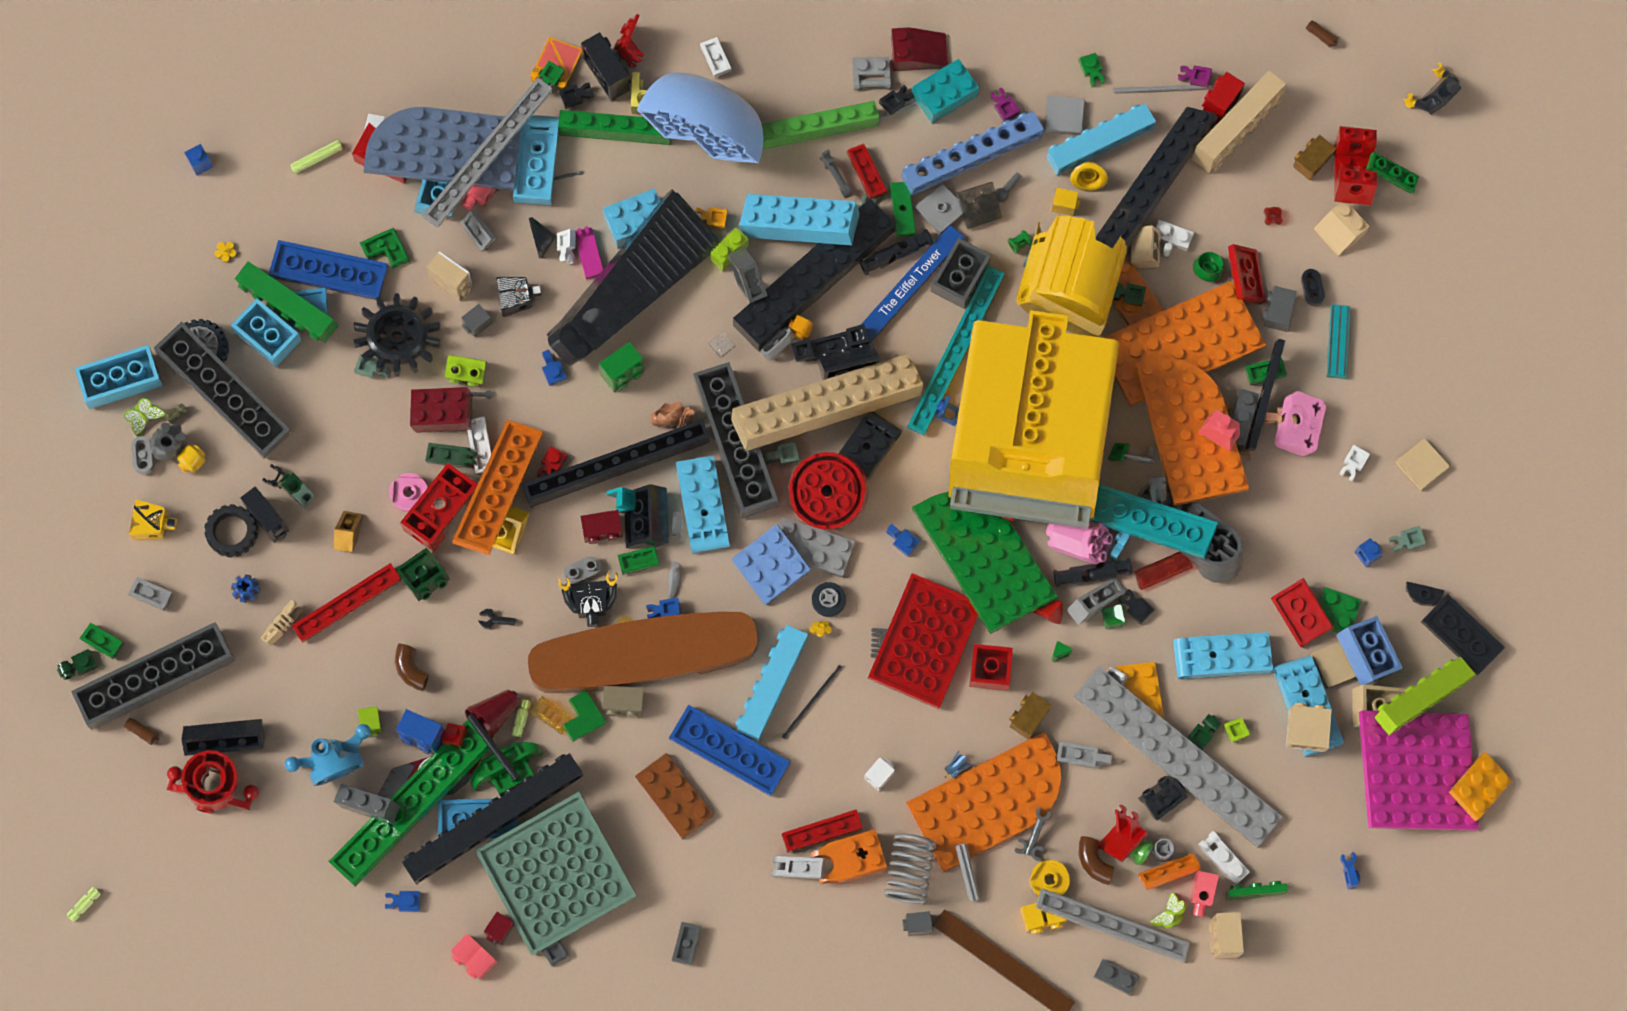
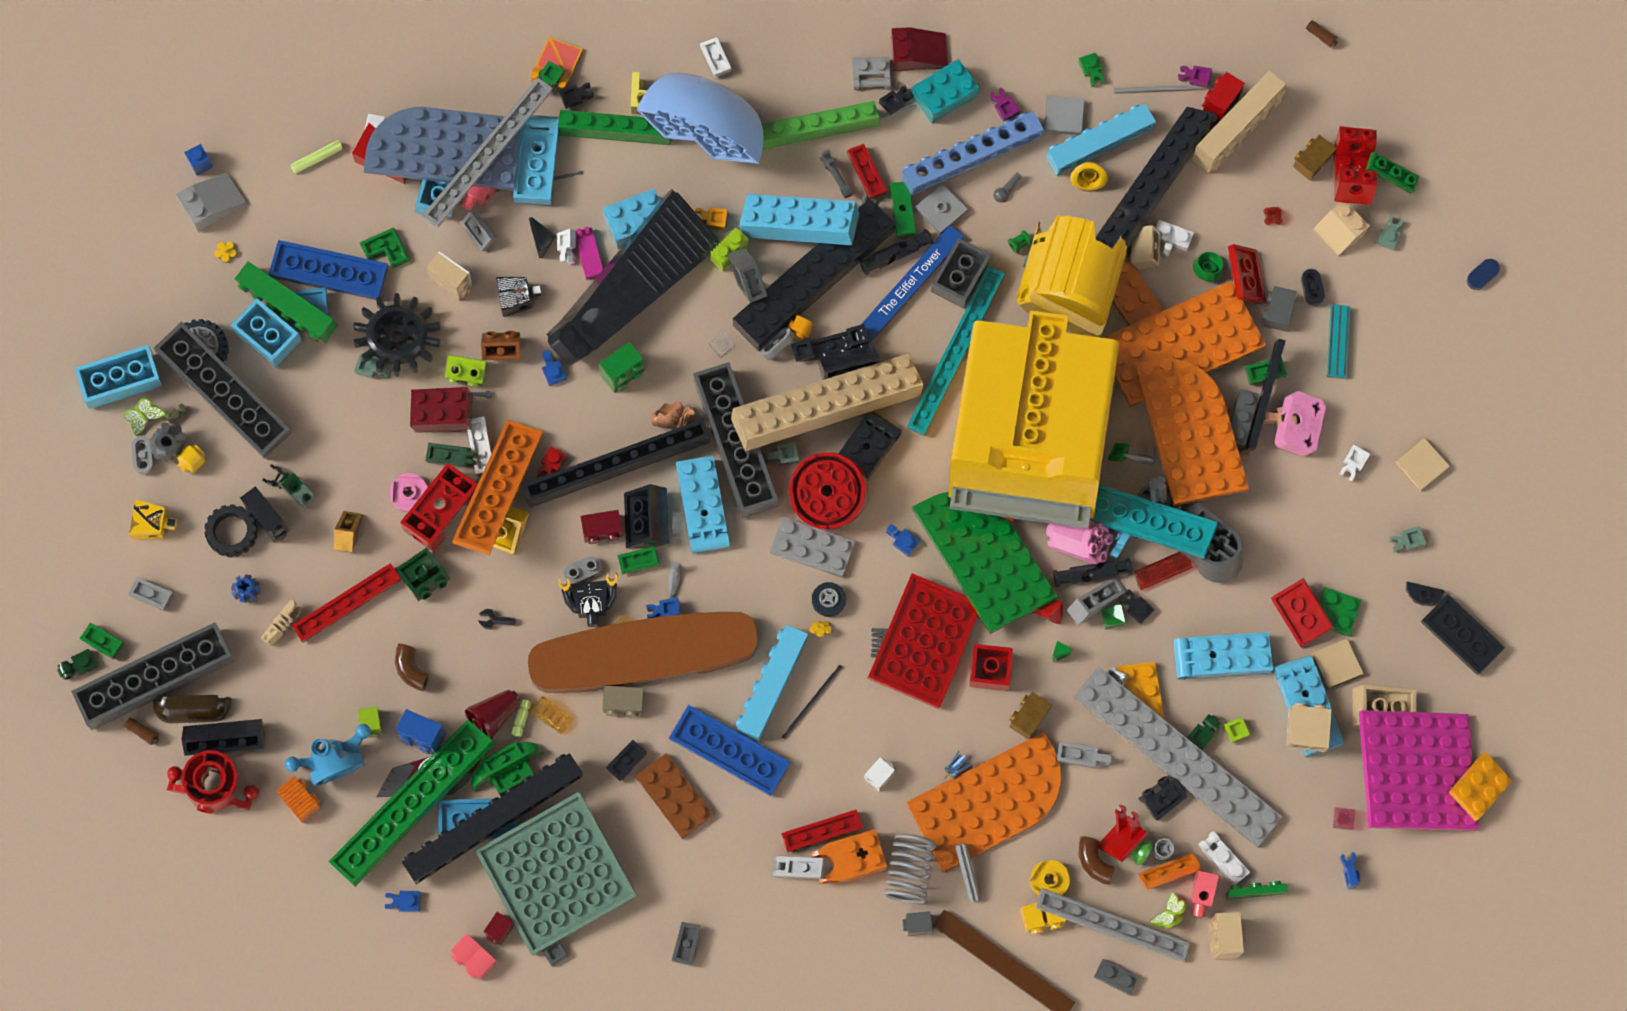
(83, 904): yellowish green axle -> none
(191, 708): none -> dark brown brick
(210, 200): none -> light grey slope
(298, 799): none -> orange brick
(366, 804): dark grey brick -> none
(454, 734): red plate -> none
(476, 320): dark grey brick -> none
(493, 746): black bar -> none
(501, 345): none -> dark orange brick
(587, 717): green tile -> none
(606, 66): black brick -> none
(624, 498): teal panel -> none
(625, 46): red plate -> none
(626, 760): none -> black plate
(771, 564): medium blue plate -> none
(942, 406): blue bracket -> none
(979, 205): clear smoke plate -> none
(1030, 848): dark grey bar -> none
(1065, 201): yellow brick -> none
(1132, 294): dark green plate -> none
(1221, 429): coral torso -> none
(1343, 818): none -> clear pink plate
(1368, 552): blue brick -> none
(1369, 651): medium blue brick -> none
(1389, 235): none -> sand green plate
(1424, 696): lime brick -> none
(1439, 94): black torso -> none
(1483, 274): none -> dark blue tile

